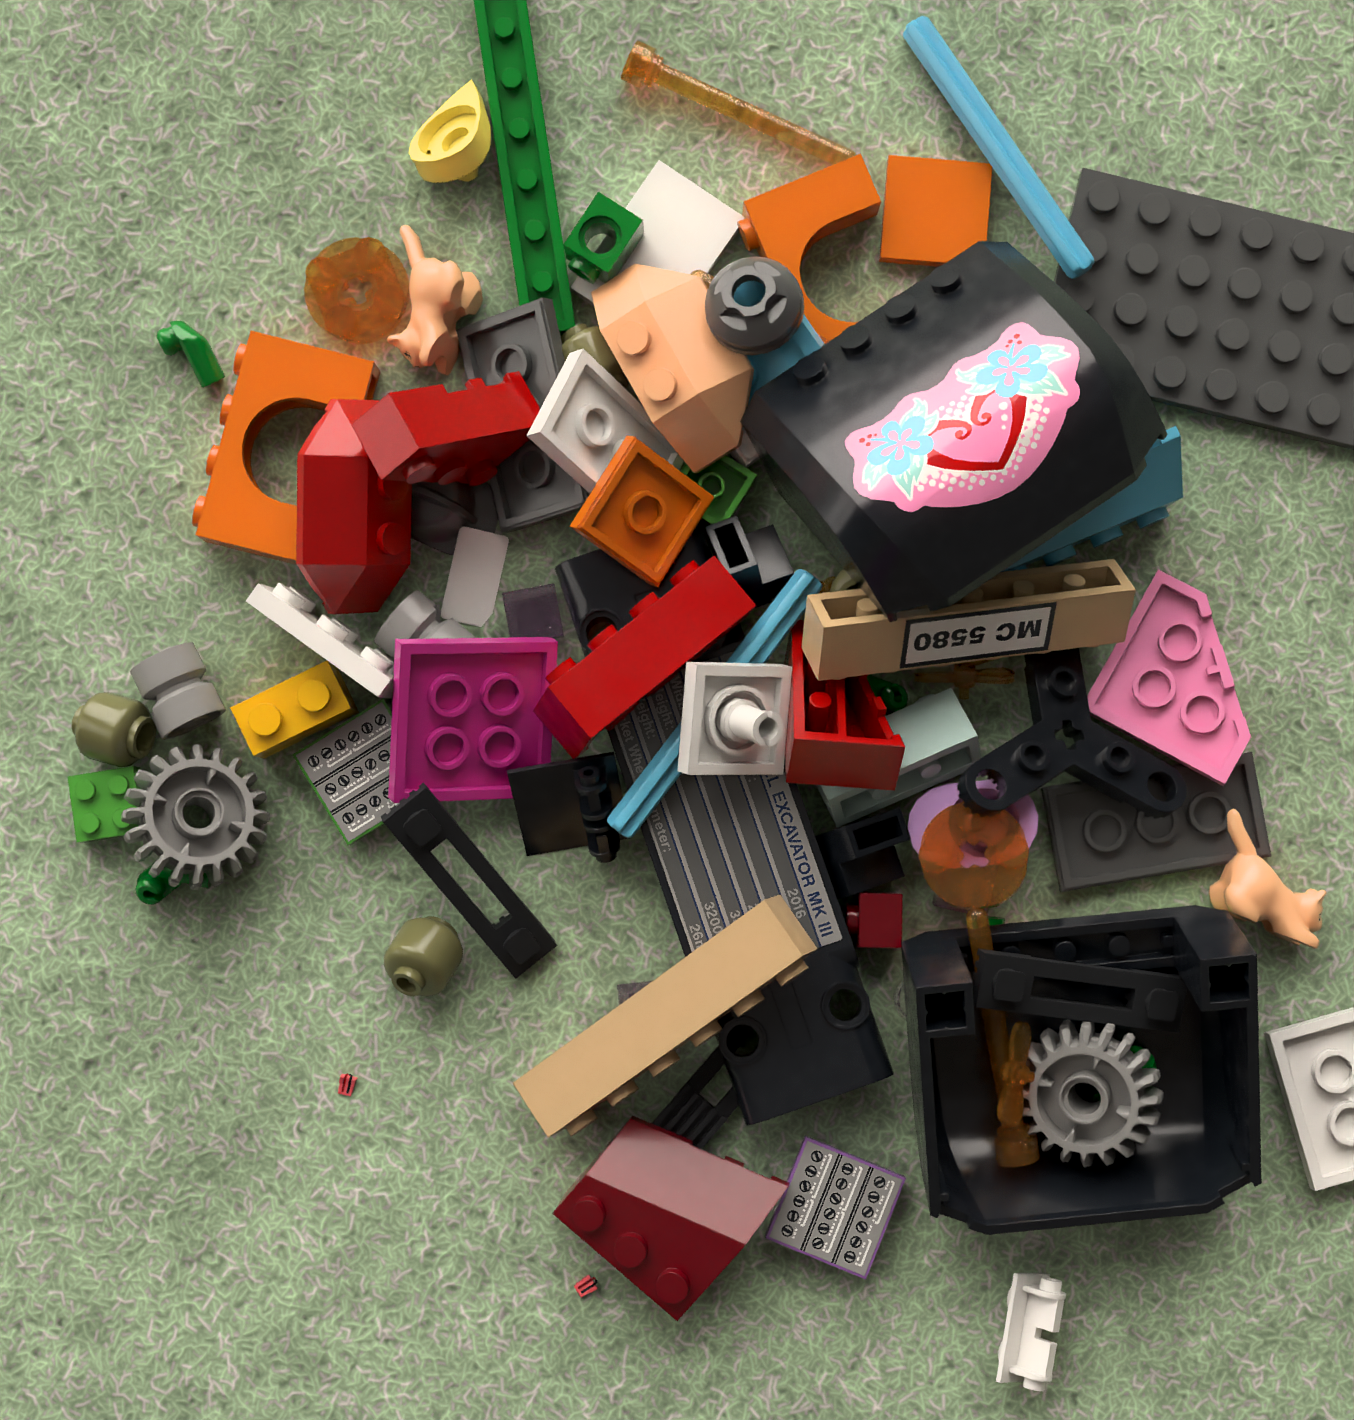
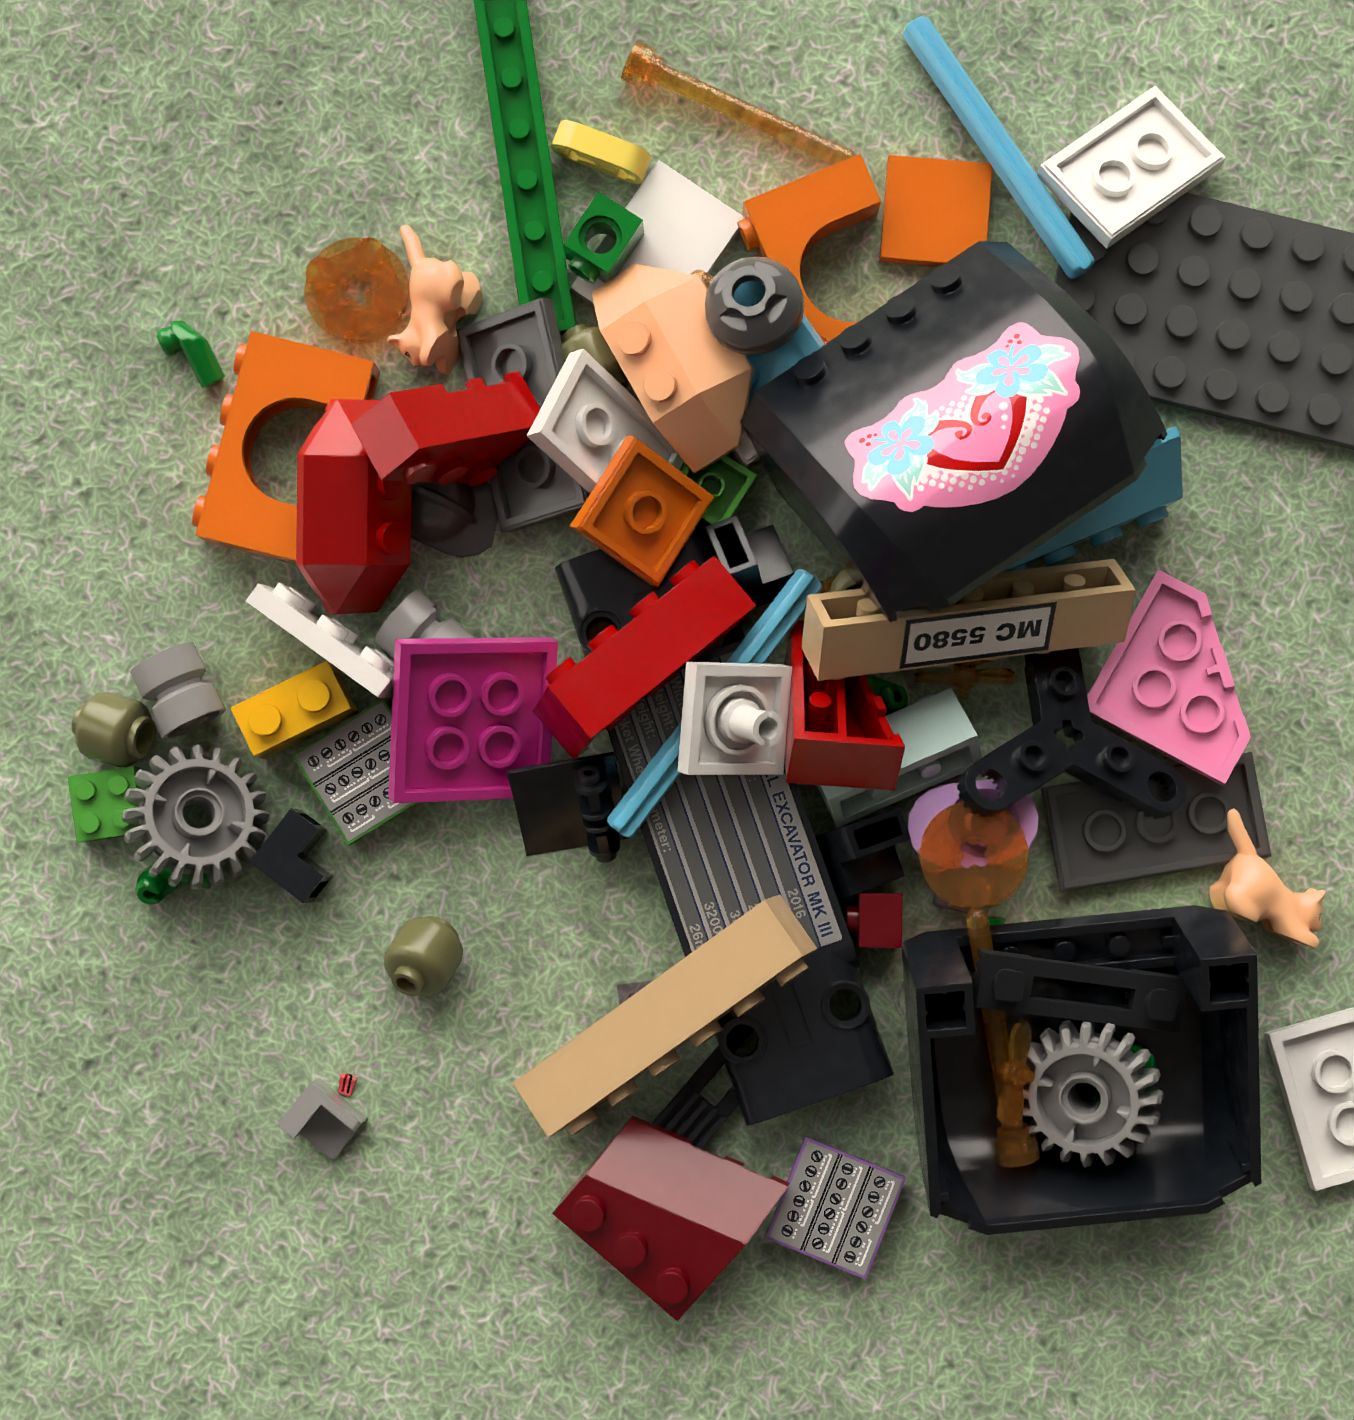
(286, 860): none -> black piece
(323, 1119): none -> light grey panel
(422, 825): black container -> none
(453, 139): light yellow piece -> none
(474, 576): white sticker -> none
(533, 612): plate -> none
(586, 1285): coral piece -> none
(601, 152): none -> light yellow beam
(1033, 1305): white hinge -> none
(1130, 167): none -> white tile

